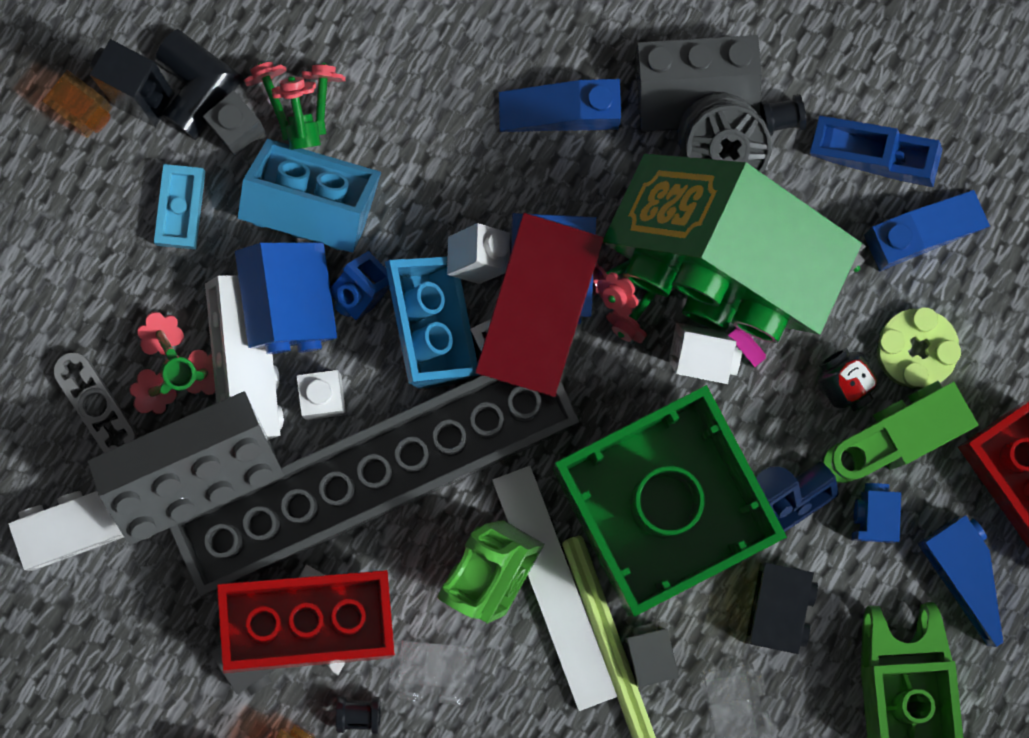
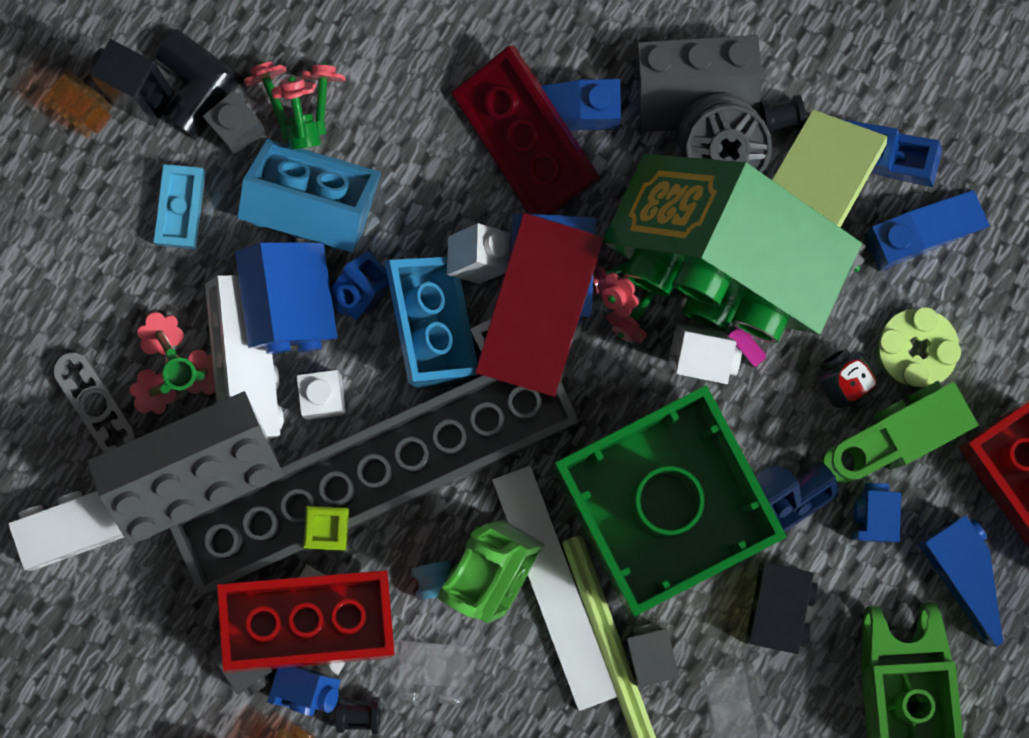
(304, 690): none -> blue brick
(326, 528): none -> lime tile
(431, 578): none -> medium azure wheel
(525, 134): none -> dark red tile
(830, 164): none -> yellowish green tile

